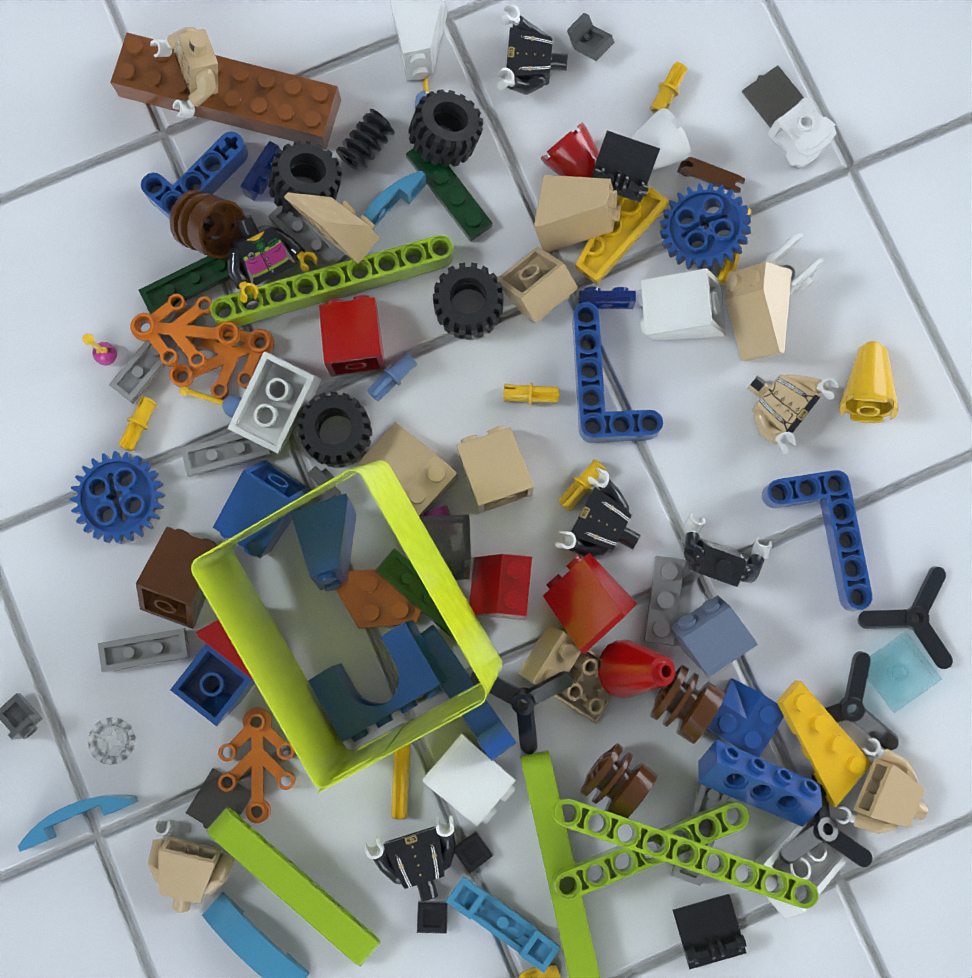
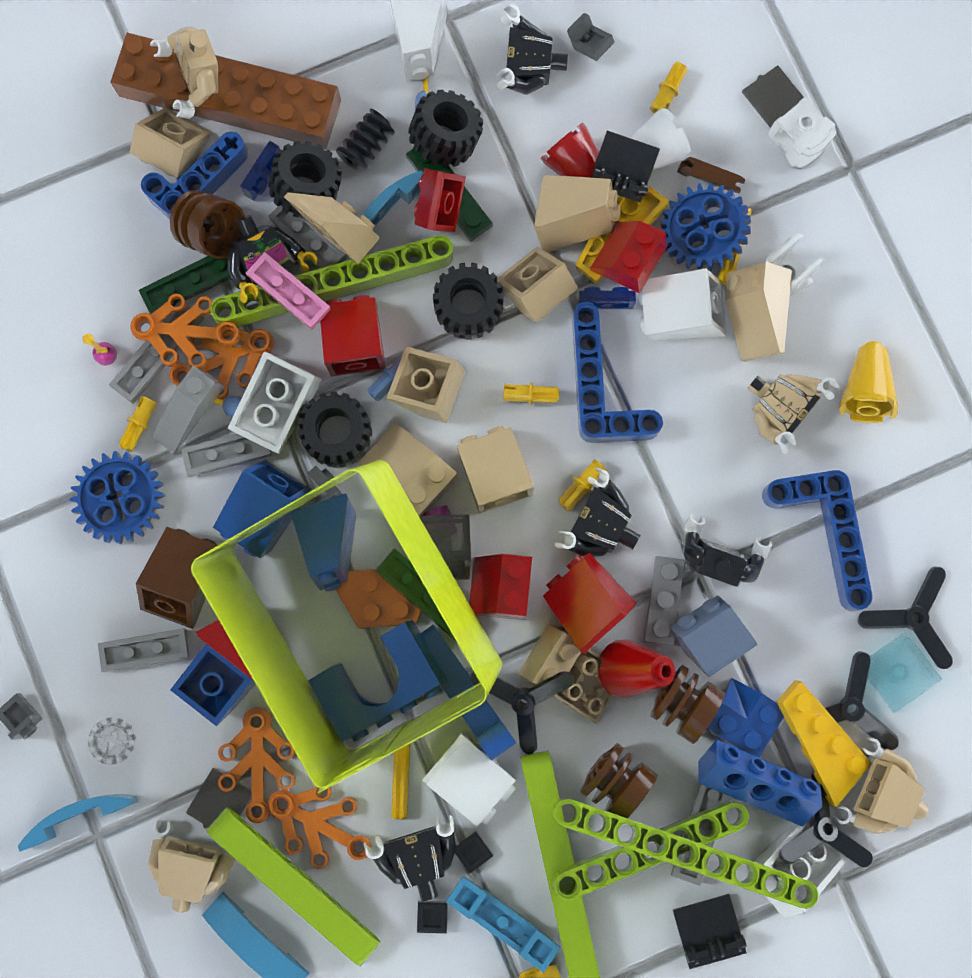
(168, 142): none -> tan slope
(186, 408): none -> light grey slope
(288, 291): none -> bright pink plate
(314, 823): none -> orange plant
(426, 384): none -> tan slope
(439, 200): none -> red slope
(630, 254): none -> red slope

